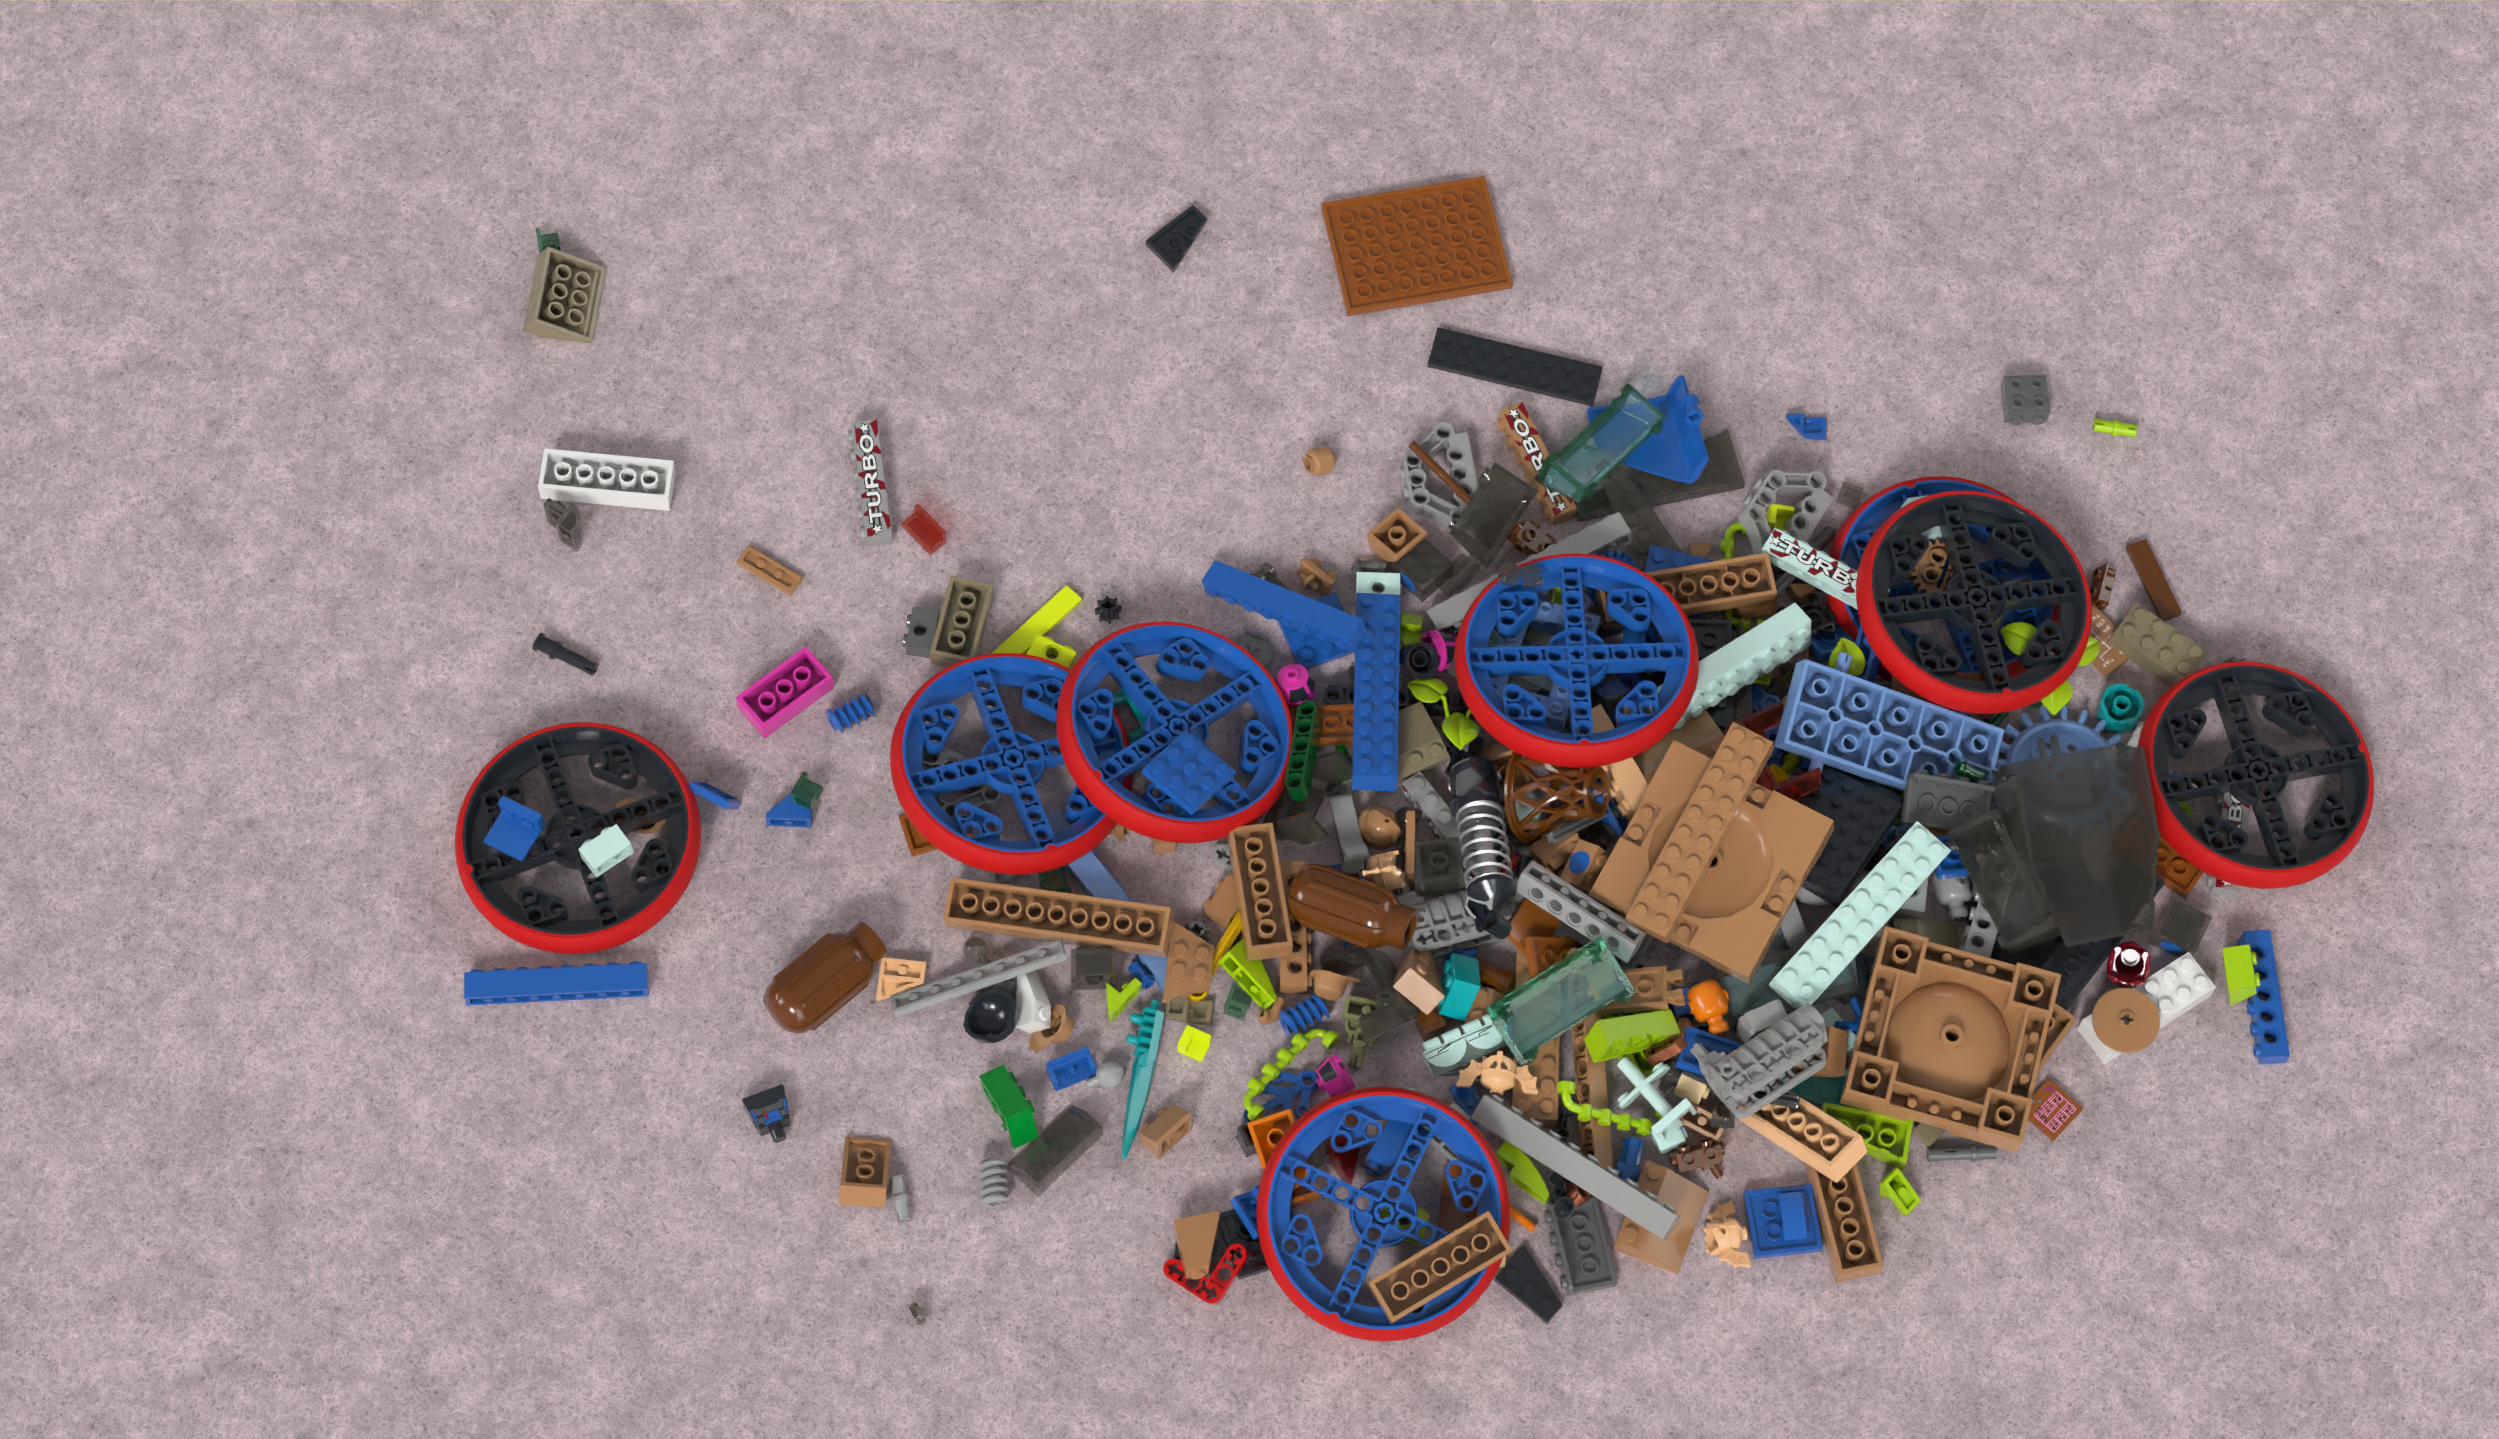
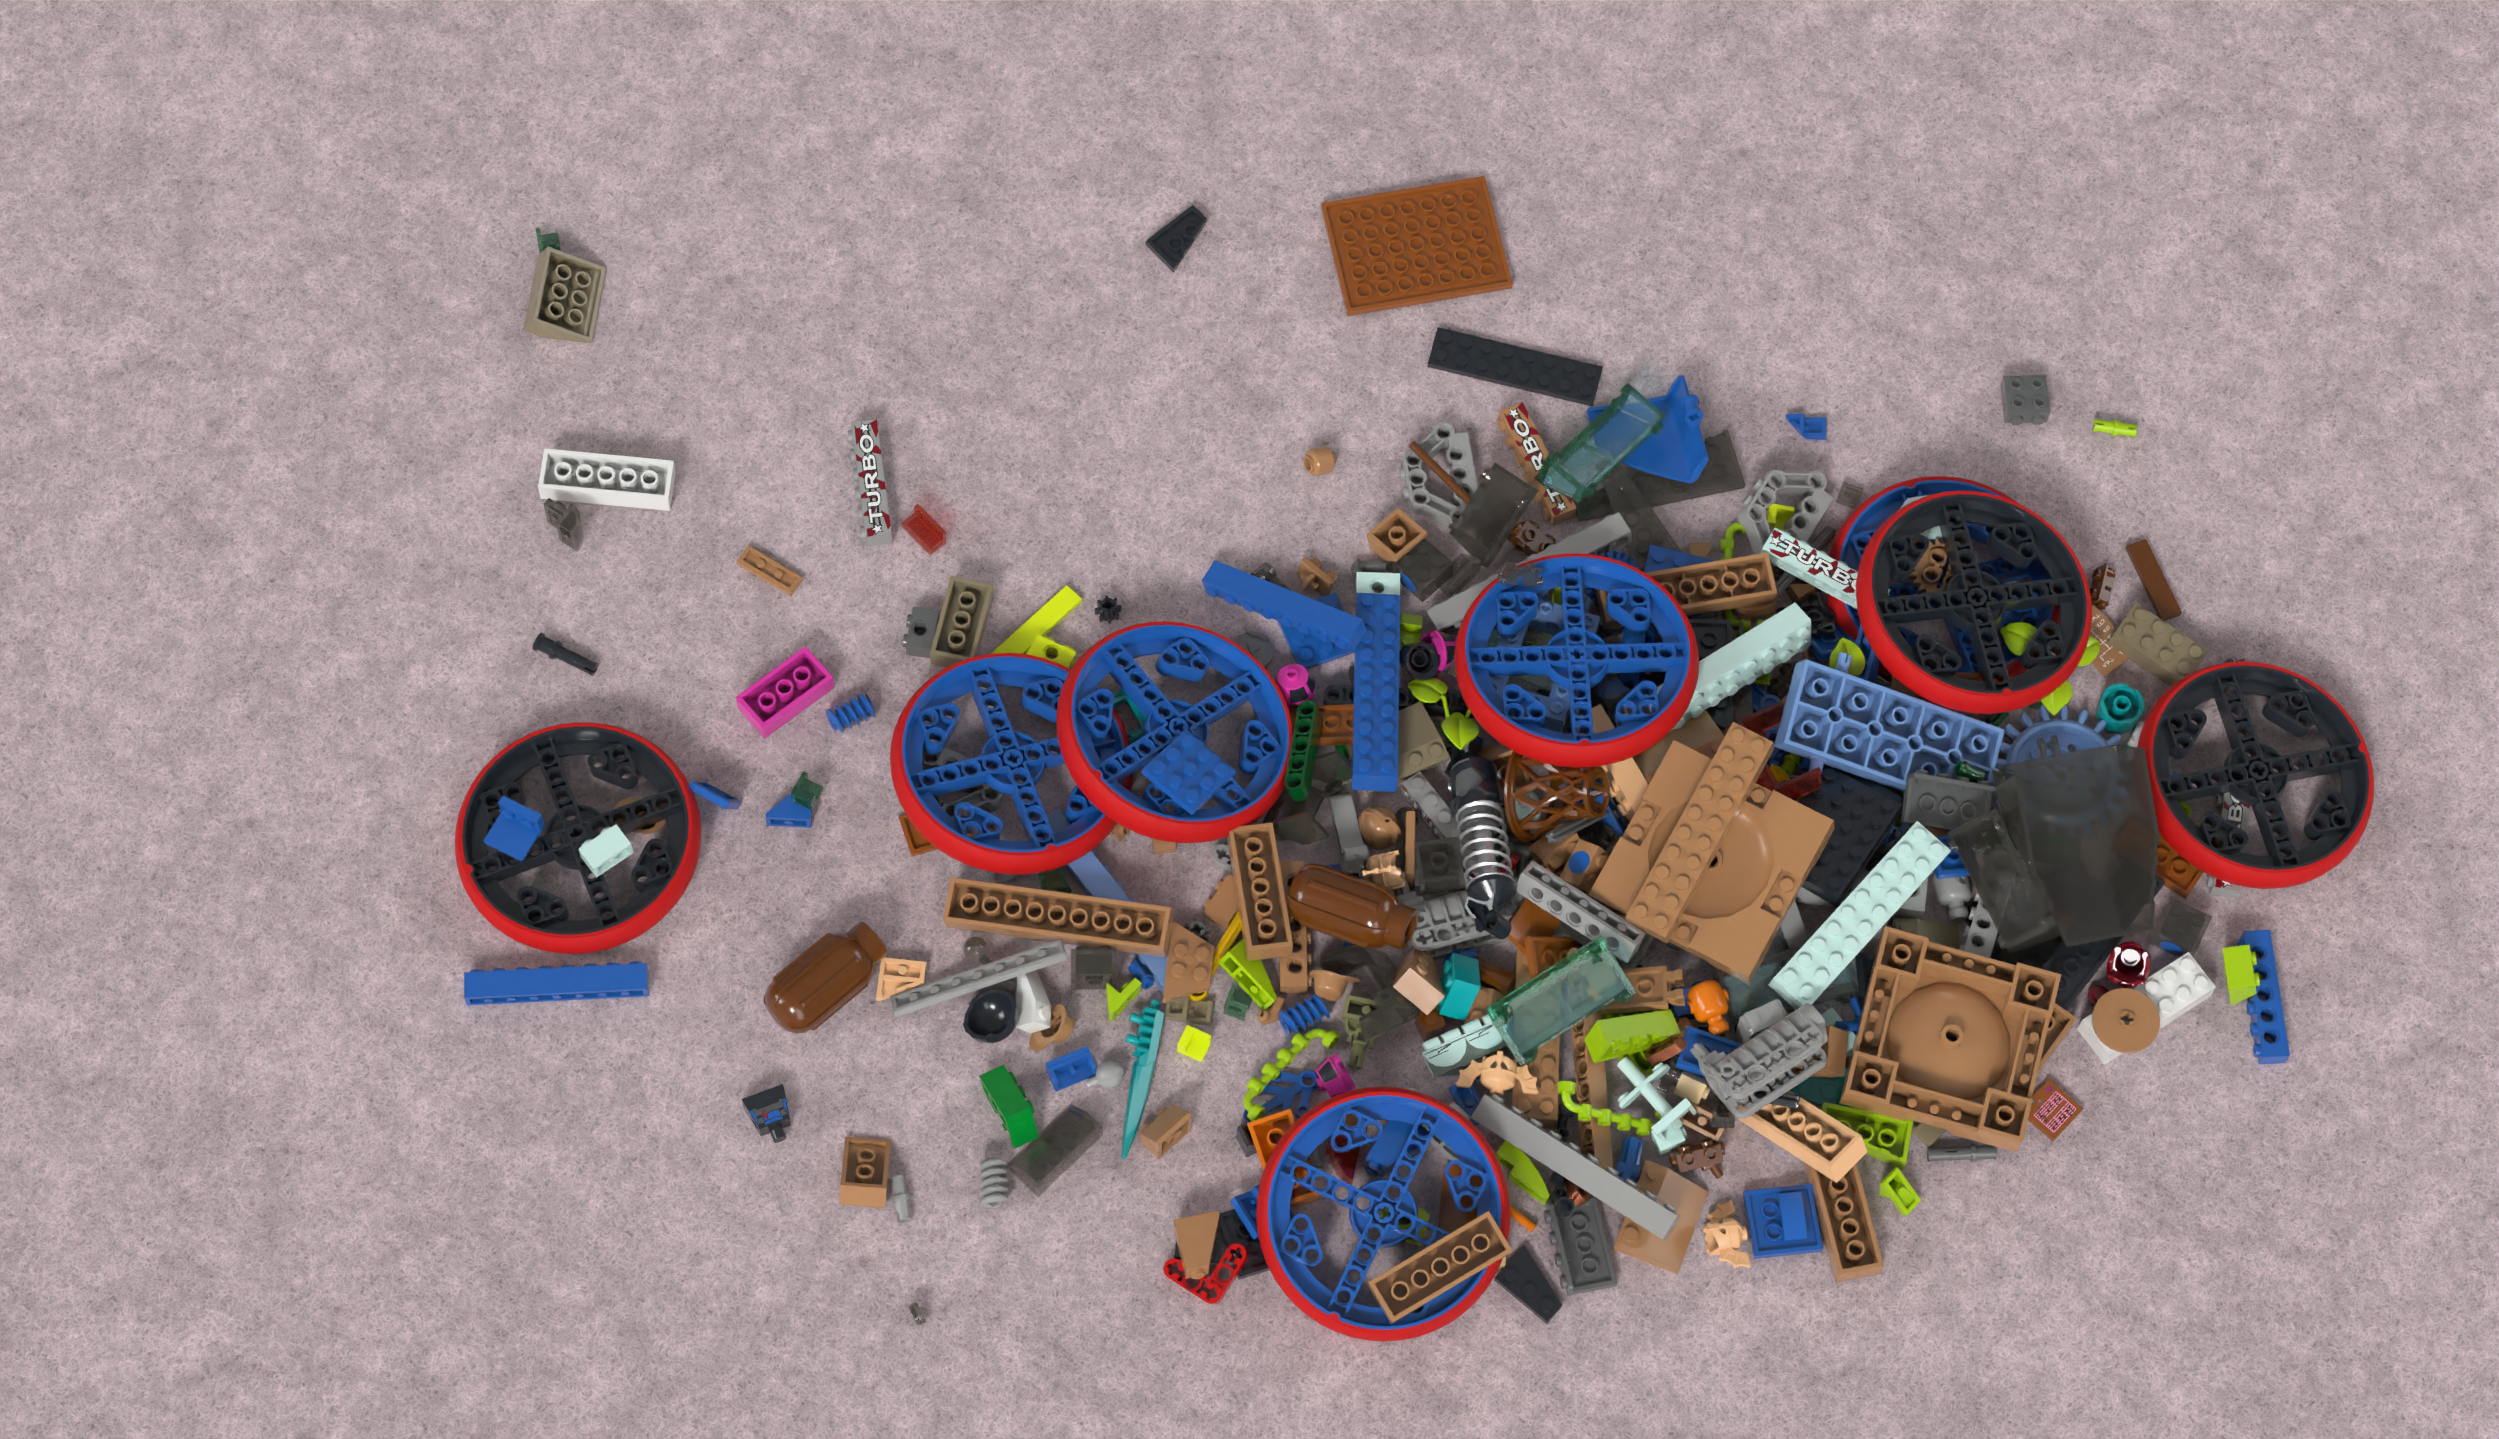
(2095, 993): none -> dark red plate

